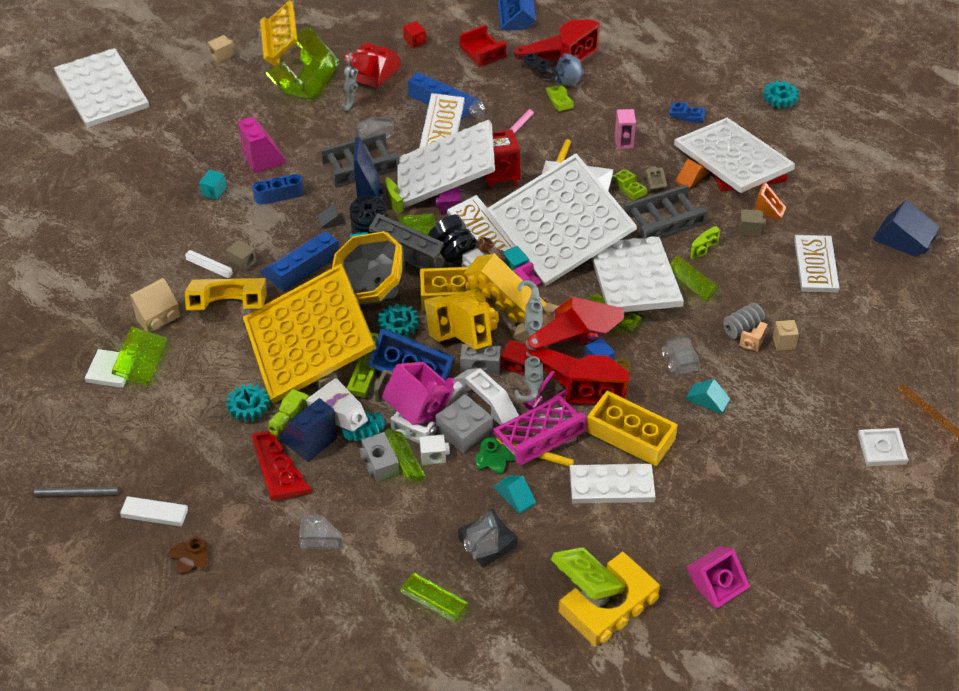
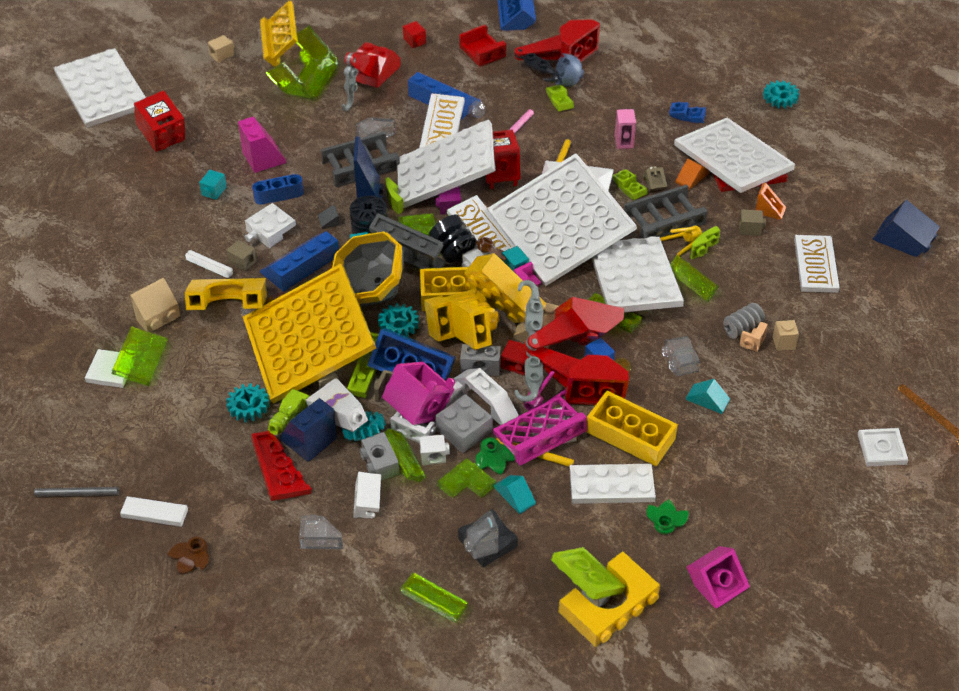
(156, 109): none -> red container
(268, 225): none -> white plate
(367, 495): none -> white hinge
(467, 475): none -> clear neon green plate
(666, 515): none -> green plate
(689, 234): none -> yellow plant

